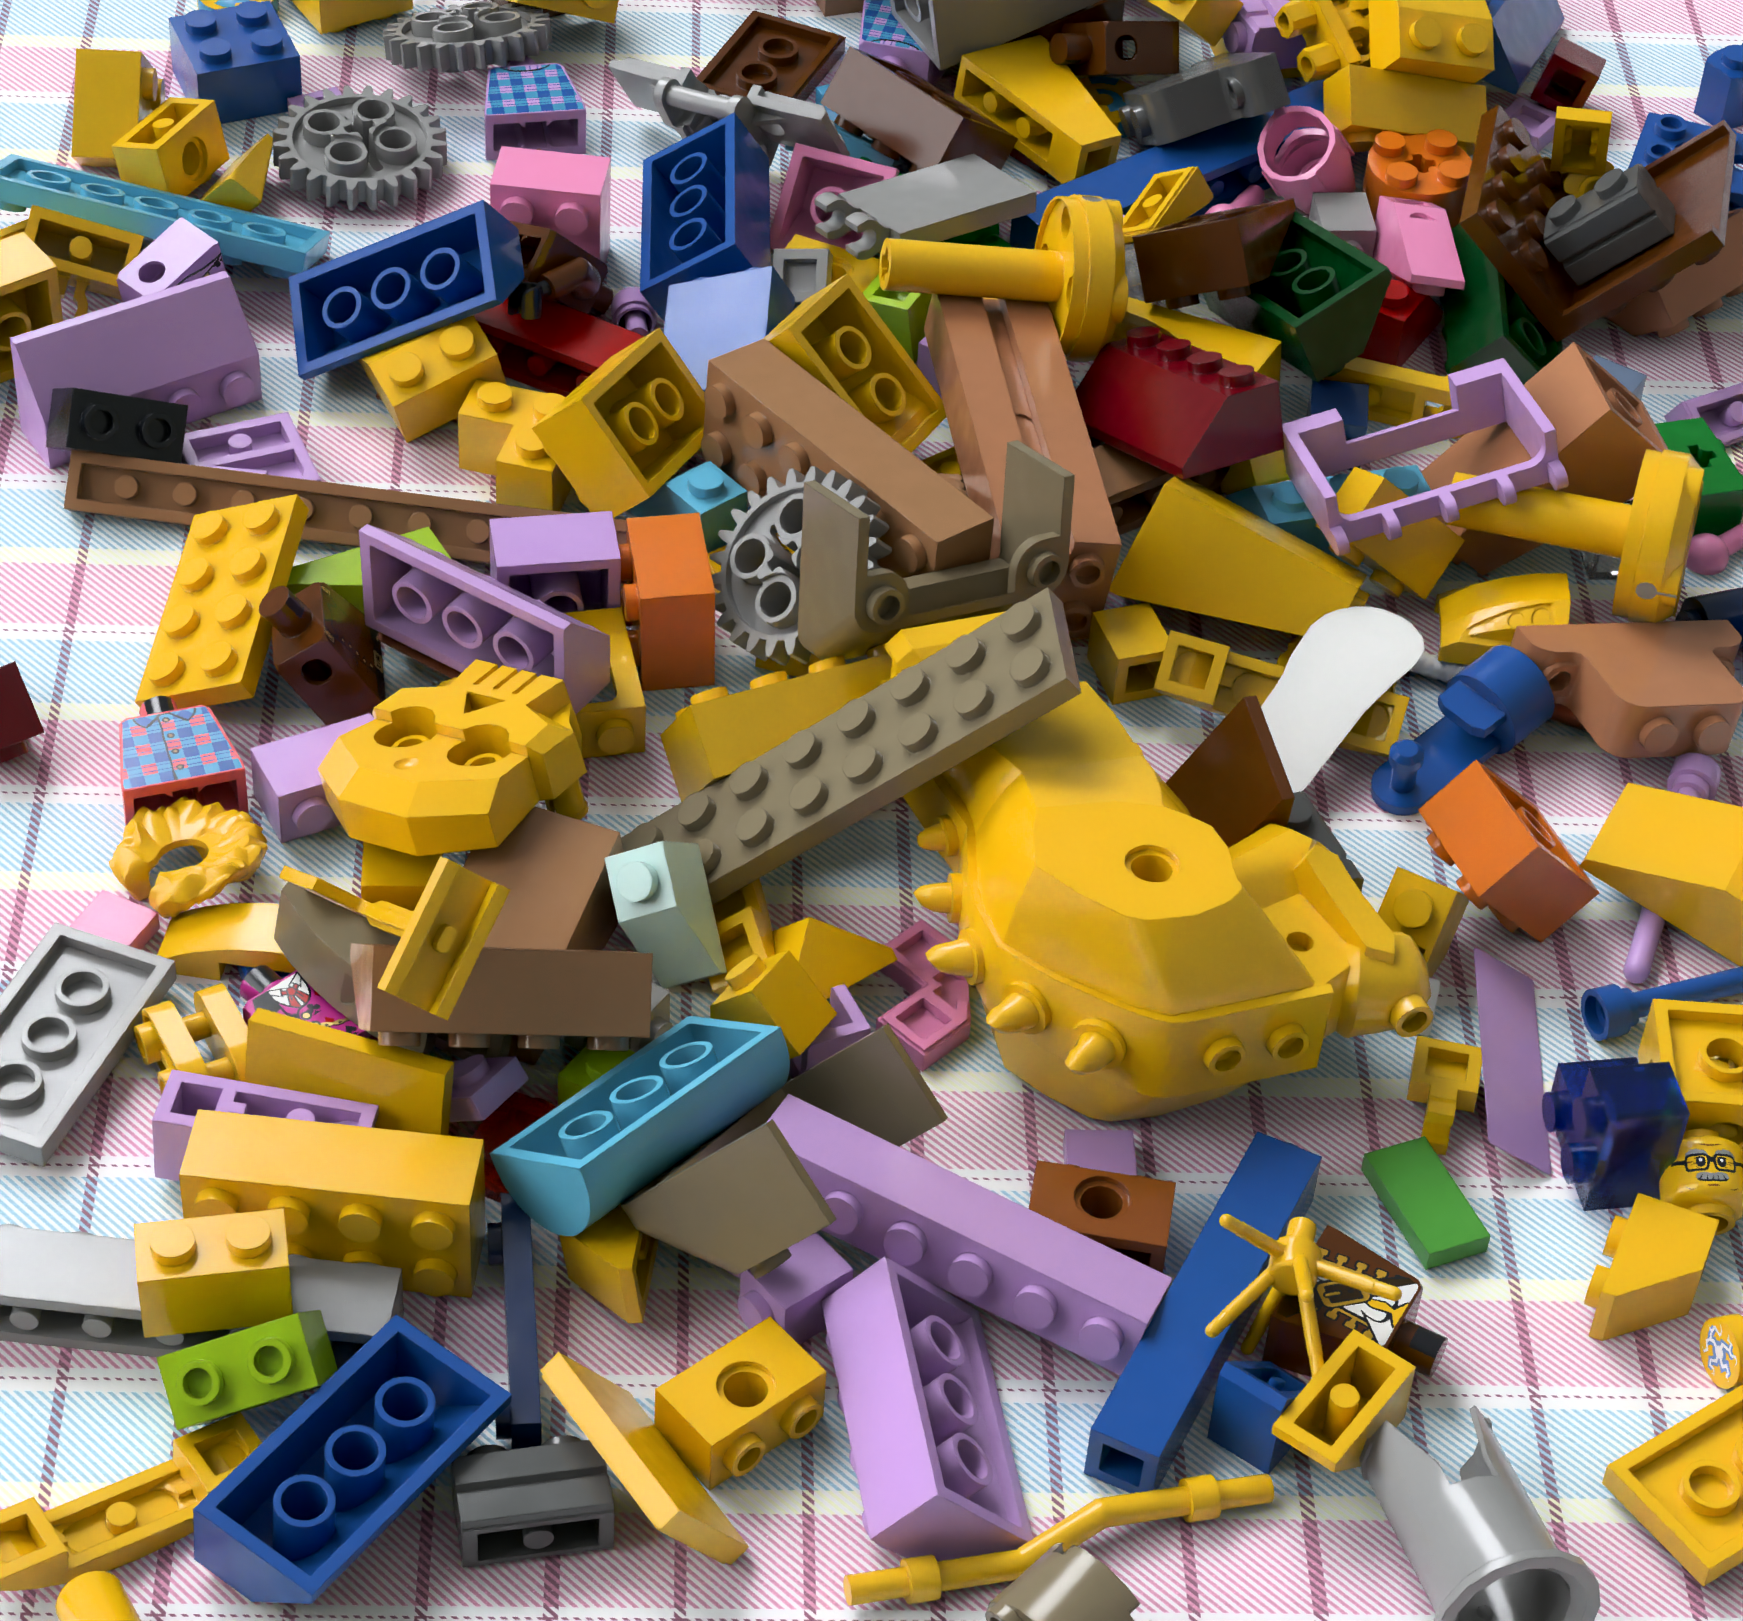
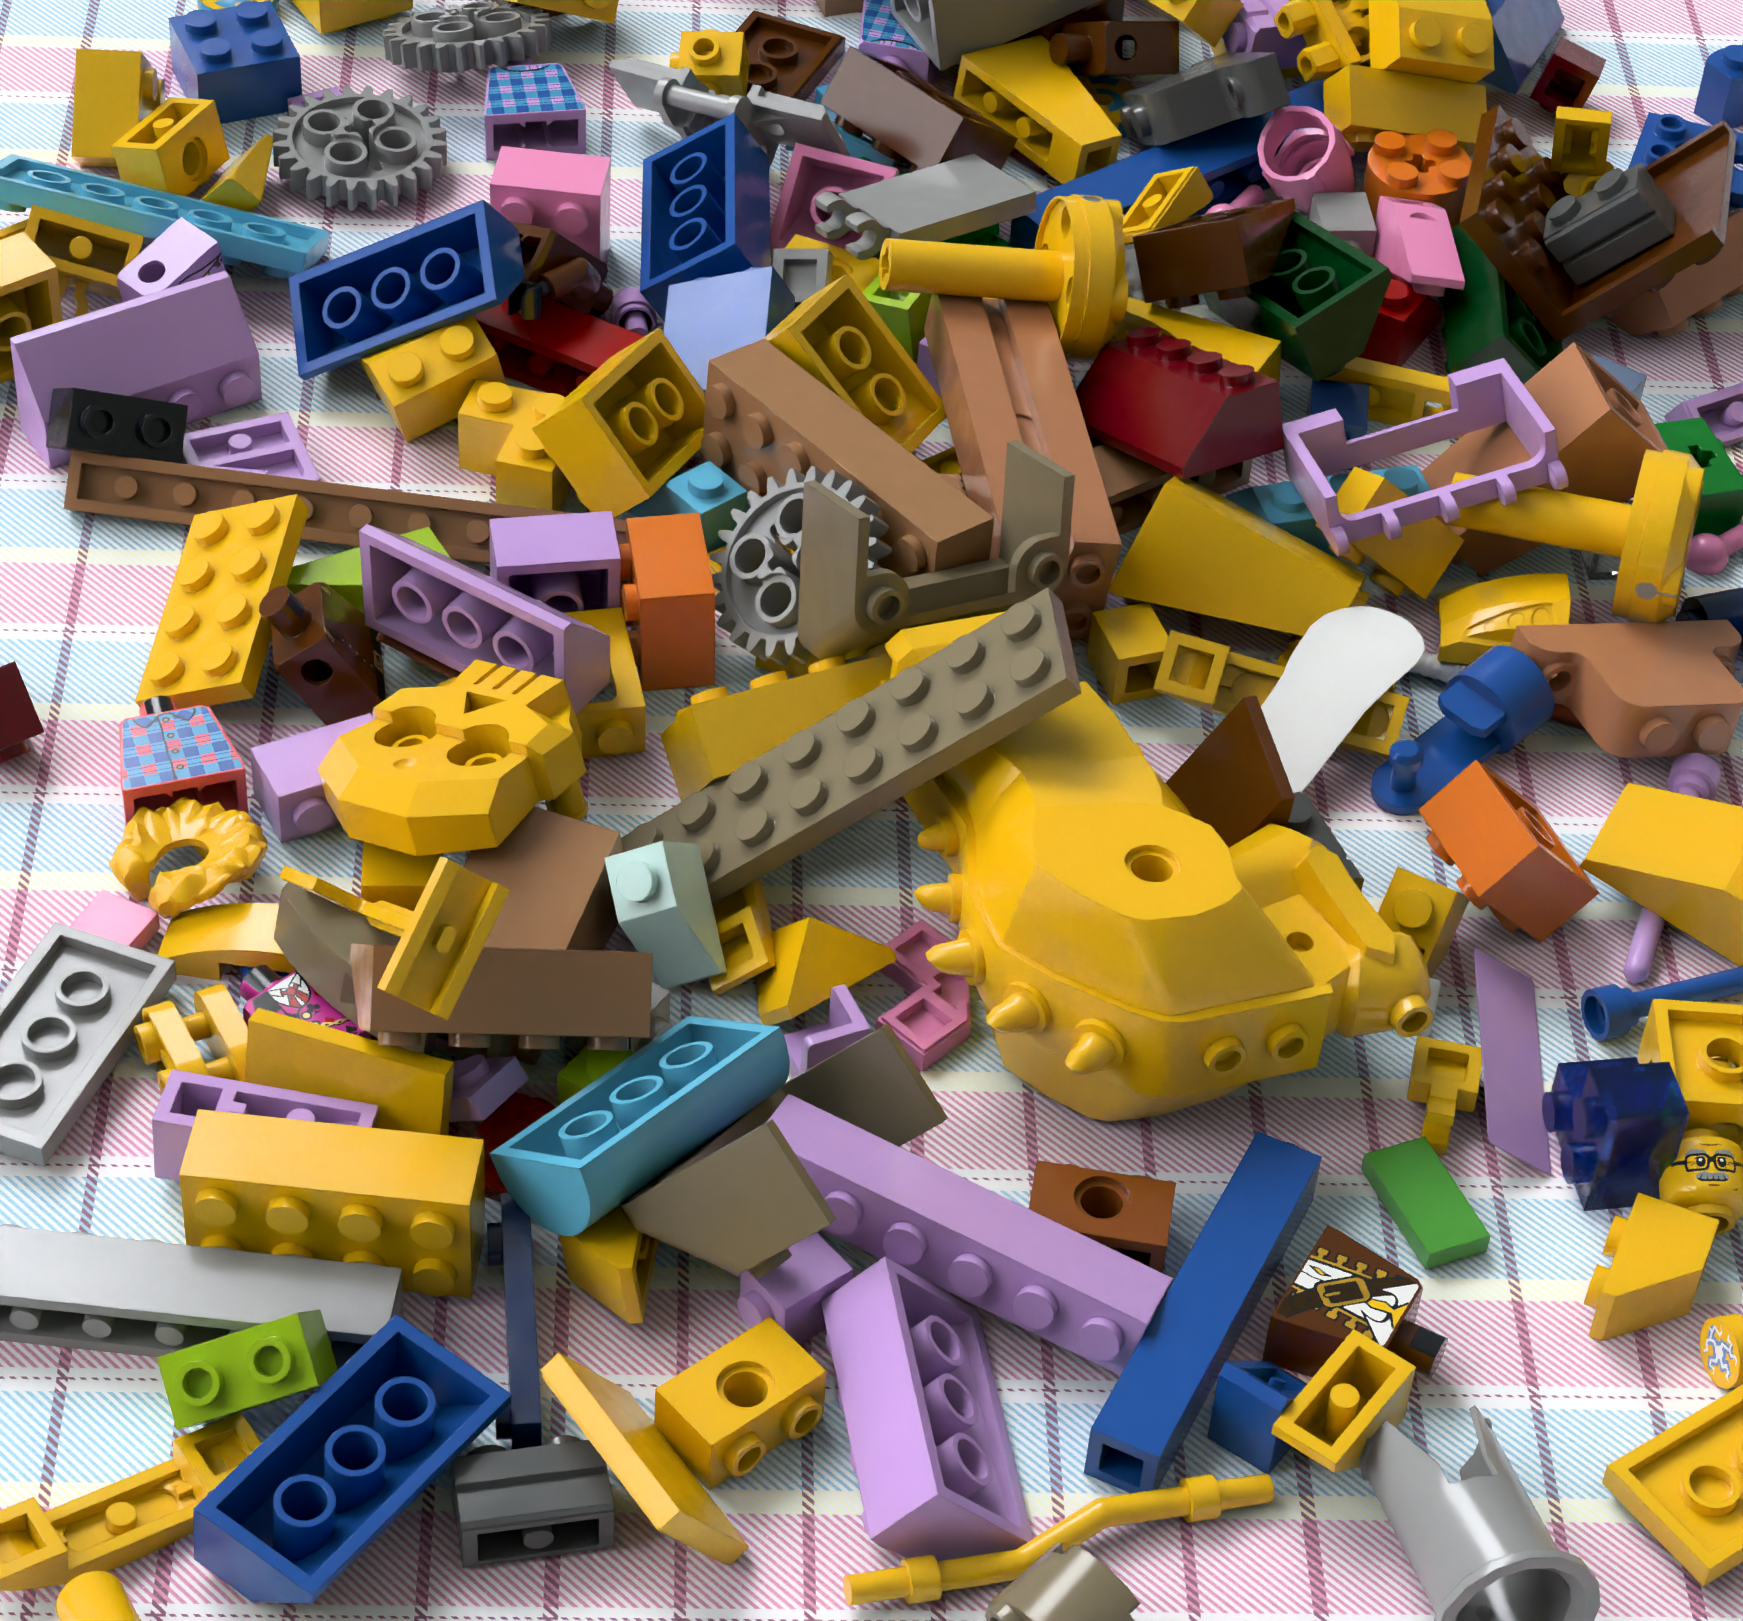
(212, 1272): yellow brick -> none
(716, 59): none -> yellow brick
(775, 994): yellow slope -> none
(1101, 1150): lavender tile -> none
(1255, 472): yellow slope -> none
(1294, 1272): yellow plant -> none
(1536, 119): lavender tile -> none

